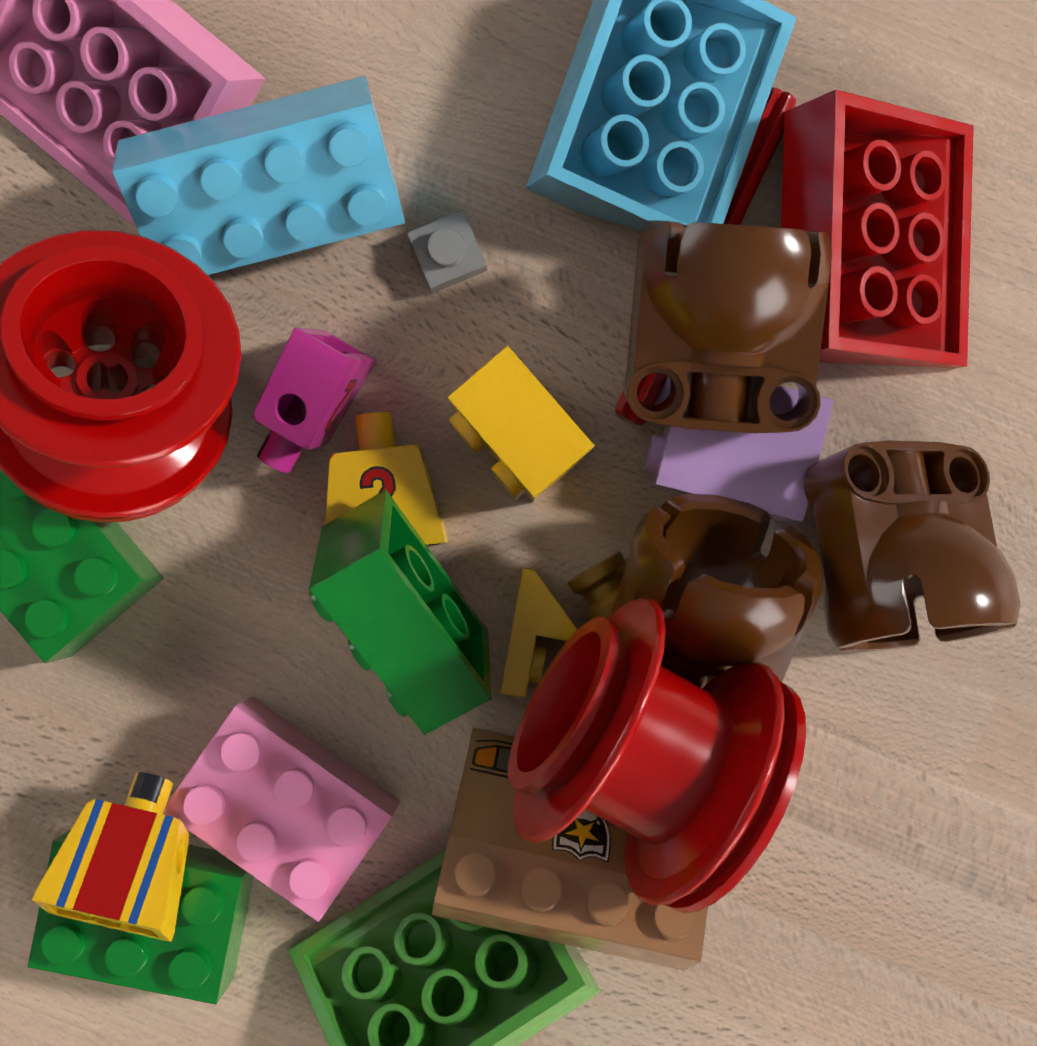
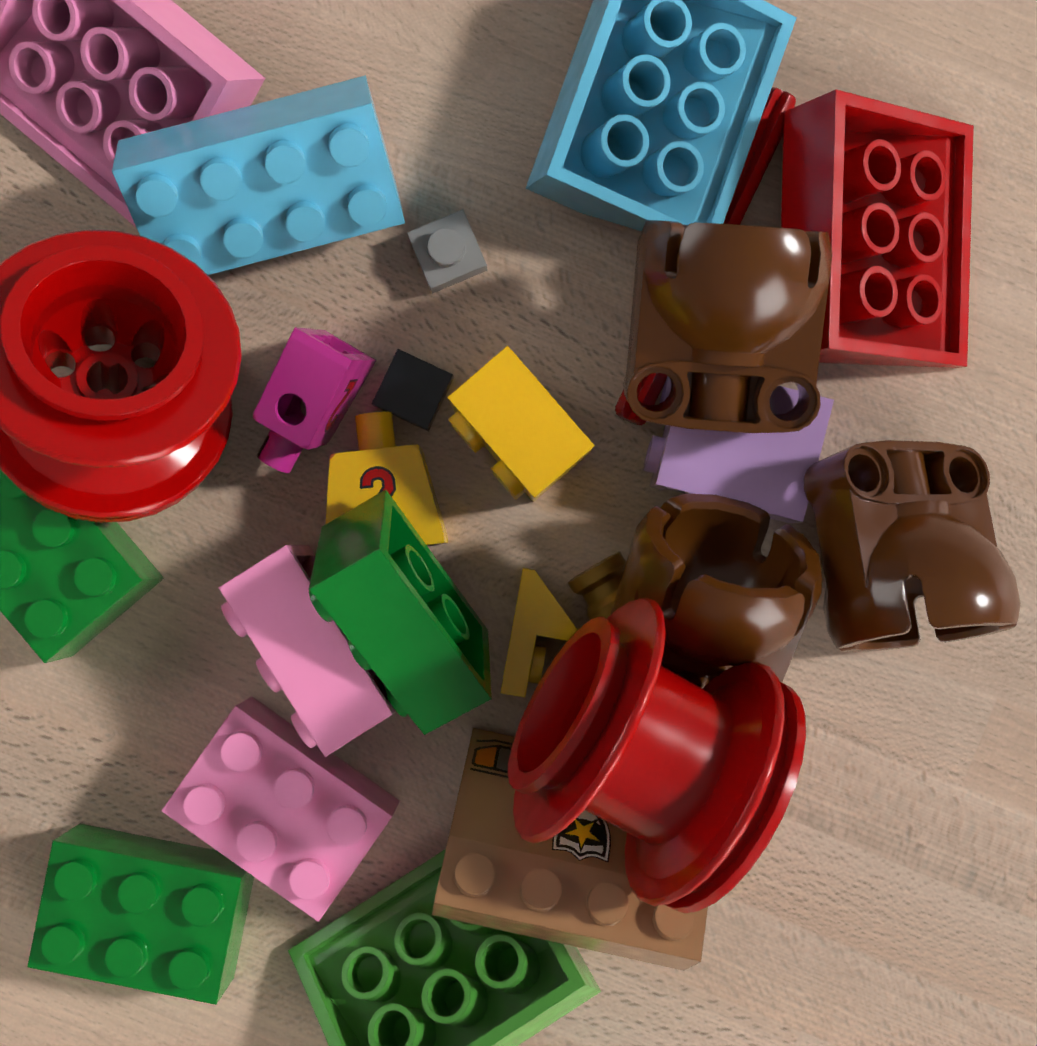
(121, 864): torso -> none
(303, 651): none -> bright pink brick
(413, 390): none -> black tile

